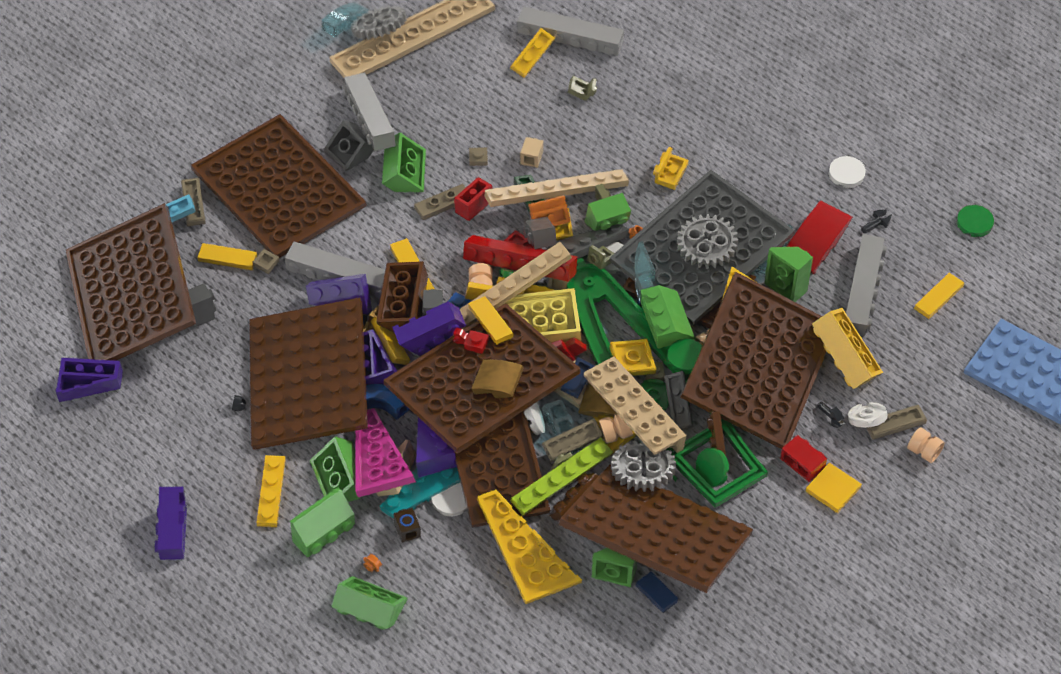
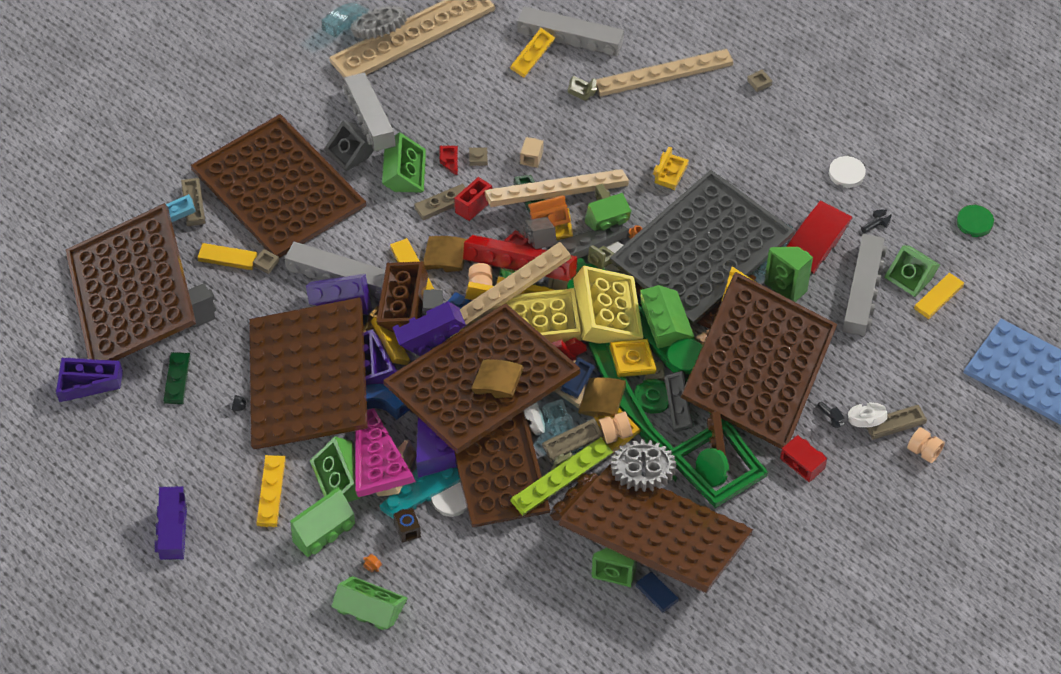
(177, 378): none -> dark green plate
(444, 253): none -> pearl gold slope
(449, 158): none -> red tile
(473, 341): red plate -> none
(490, 320): yellow tile -> none
(528, 556): yellow wing -> none
(607, 306): none -> light yellow slope
(635, 406): tan bracket -> none
(643, 270): clear light blue slope -> none
(663, 72): none -> tan plate
(708, 234): light grey gear -> none
(759, 80): none -> dark tan plate
(833, 487): yellow tile -> none
(846, 348): yellow slope -> none
(911, 270): none -> bright green slope

